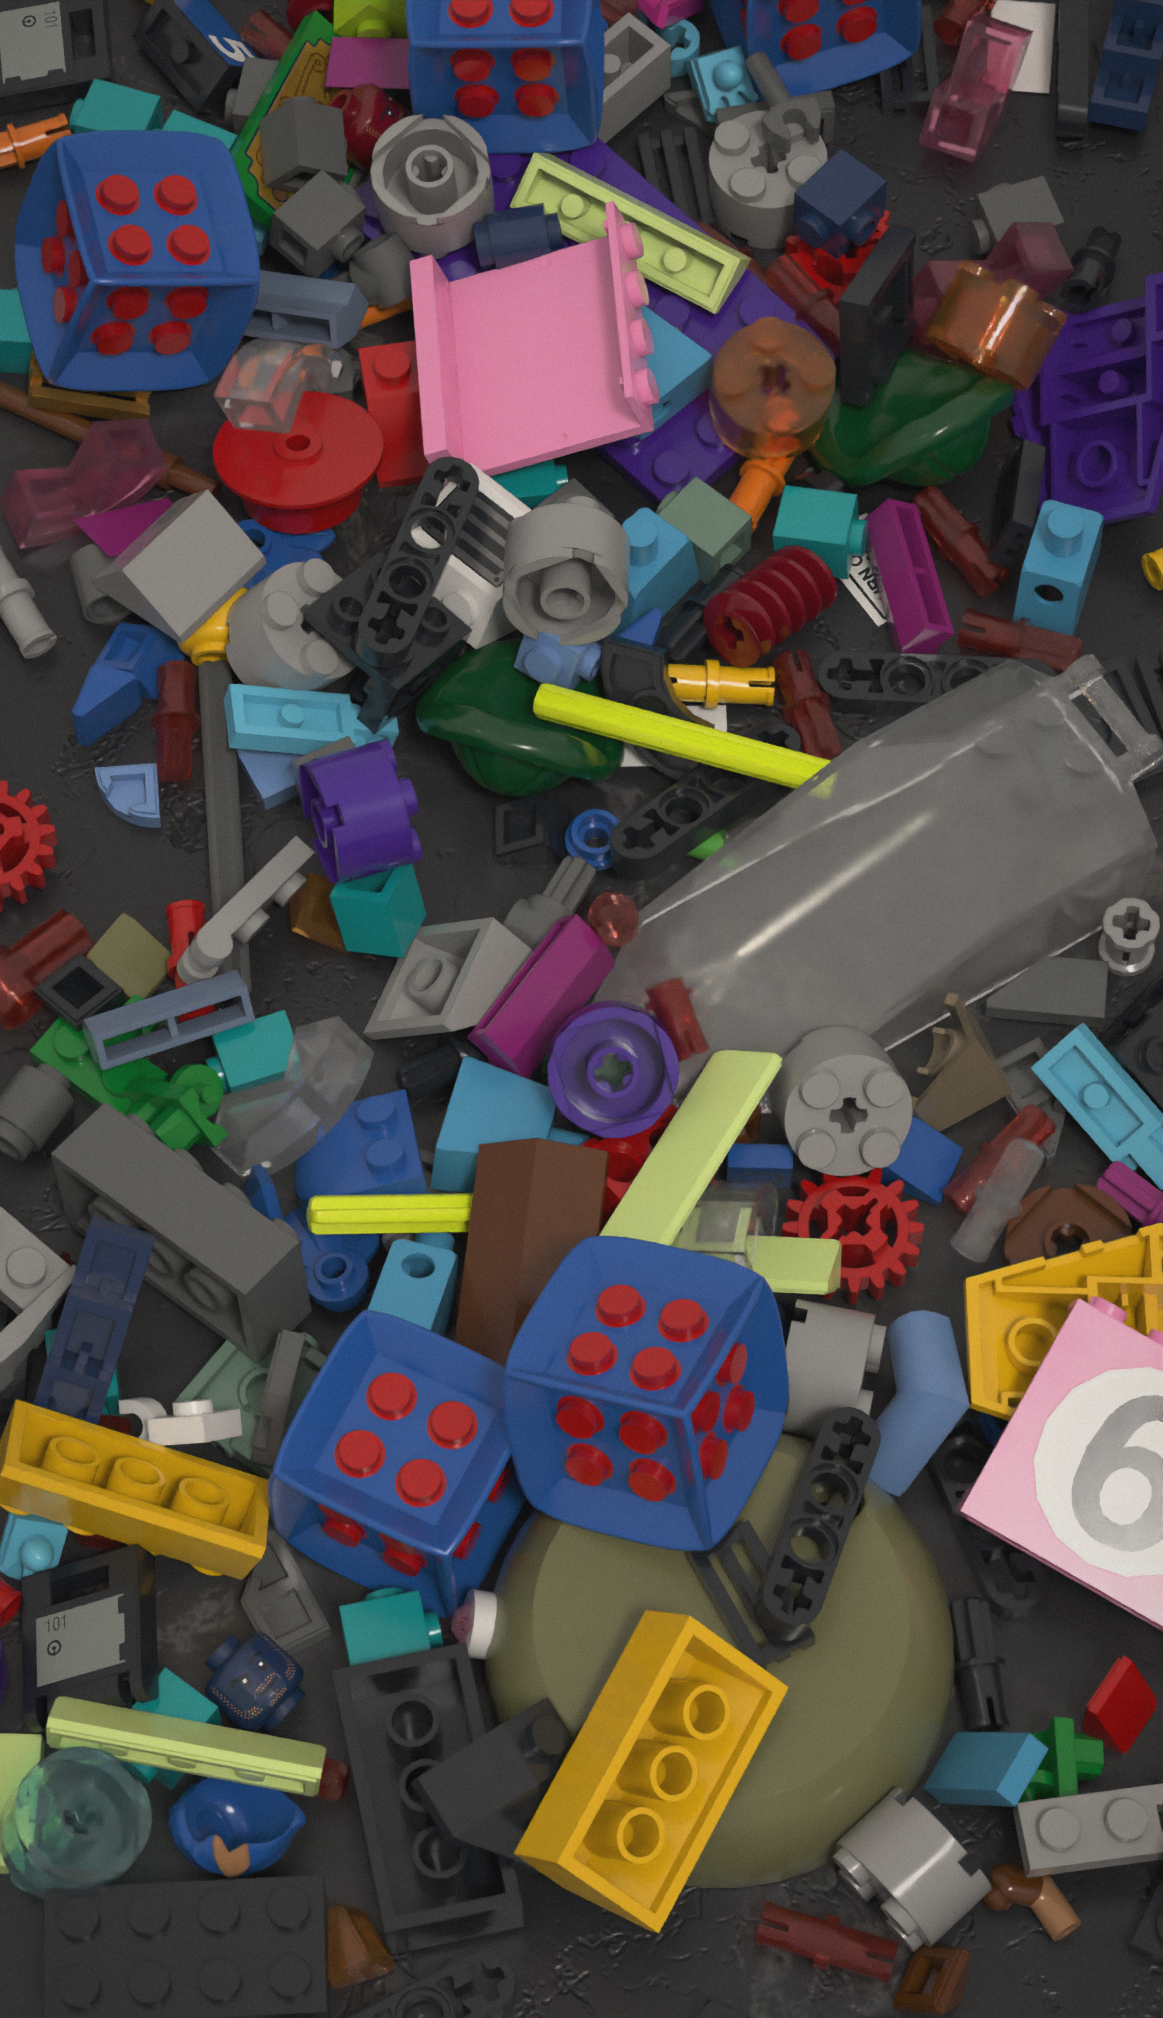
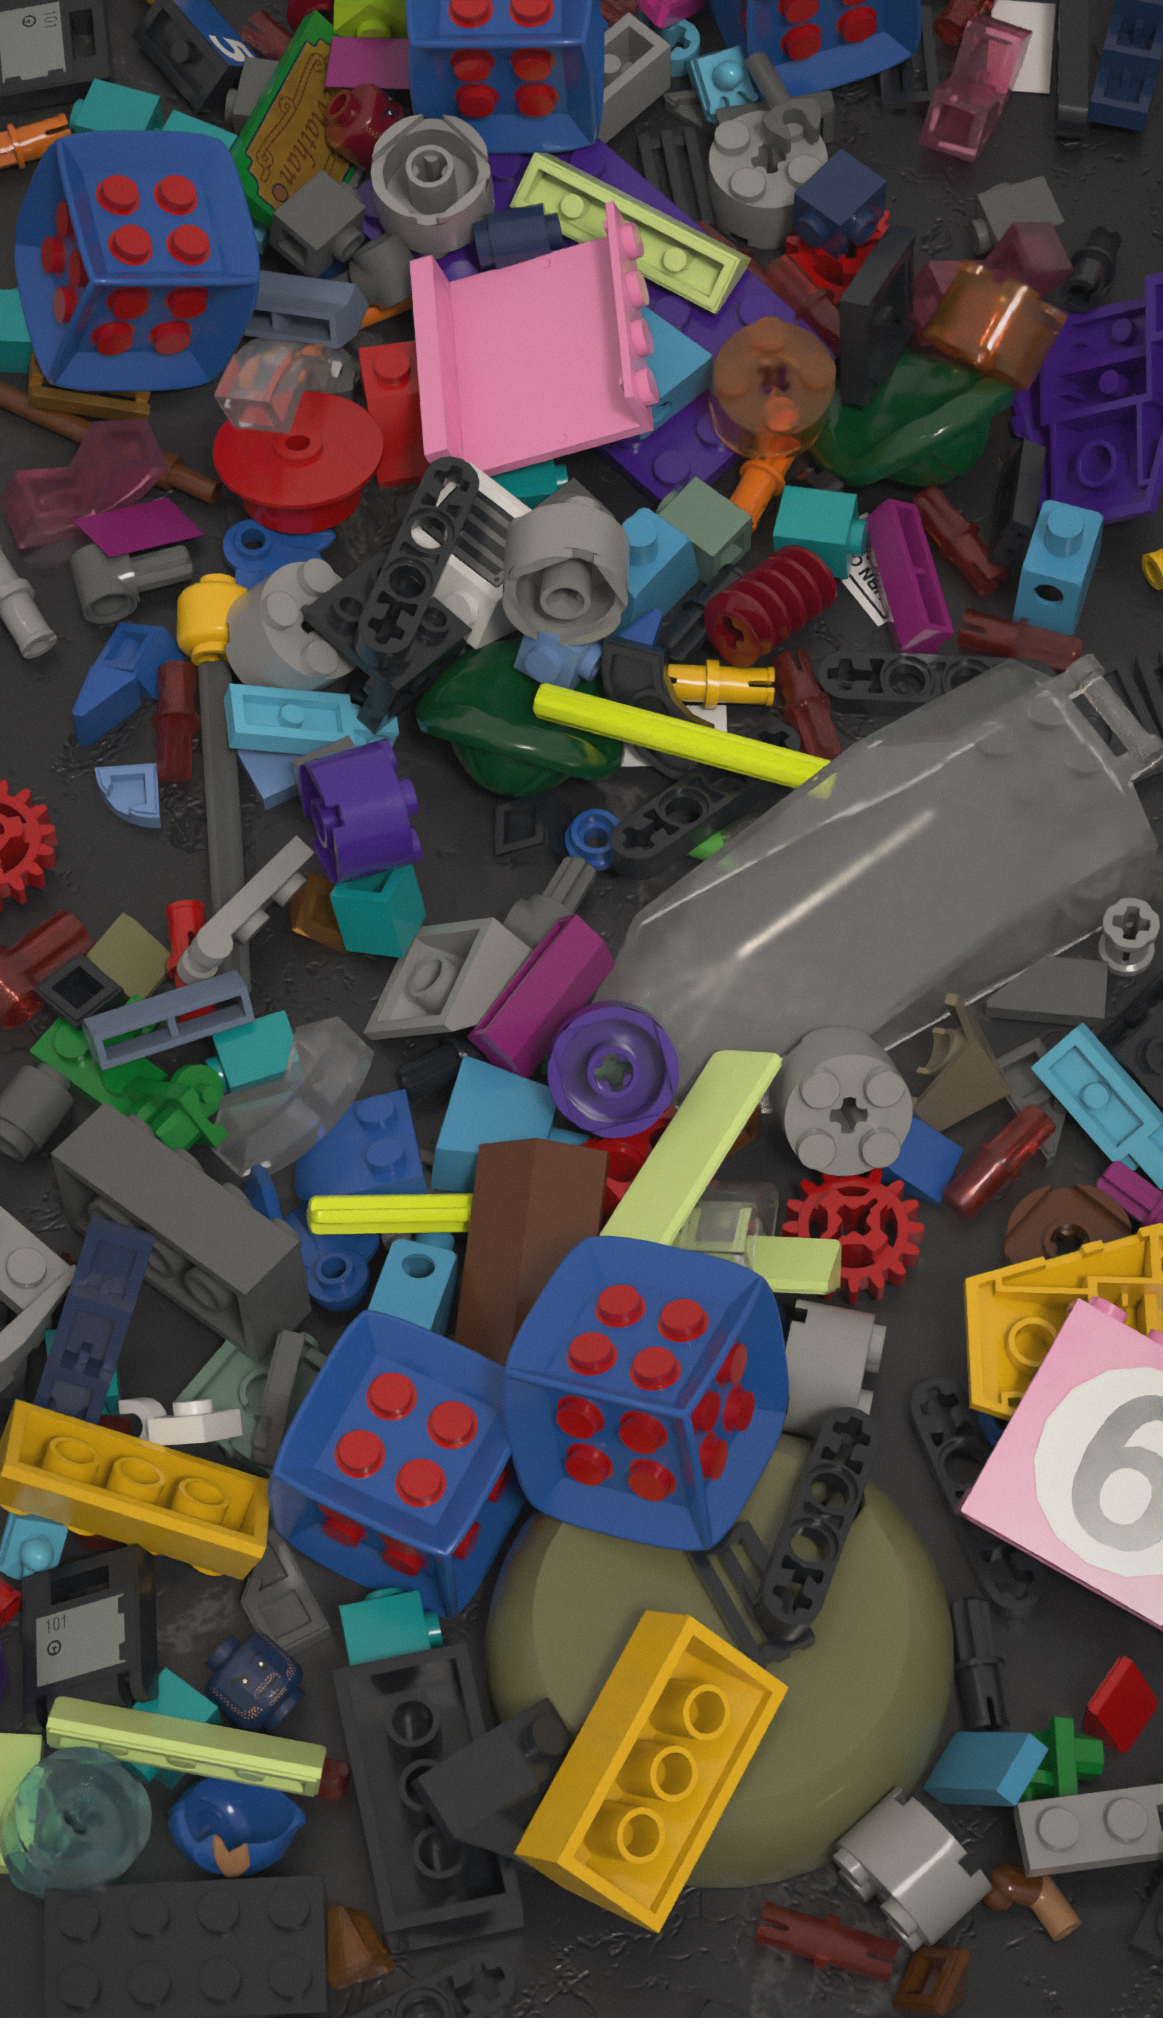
(183, 566): light grey slope -> none
(301, 142): dark grey brick -> none
(476, 1622): white tile -> none
(614, 918): clear red axle -> none
(675, 1012): clear red pin -> none
(761, 1163): blue tile -> none
(927, 1399): medium blue brick -> none
(998, 1199): clear axle -> none

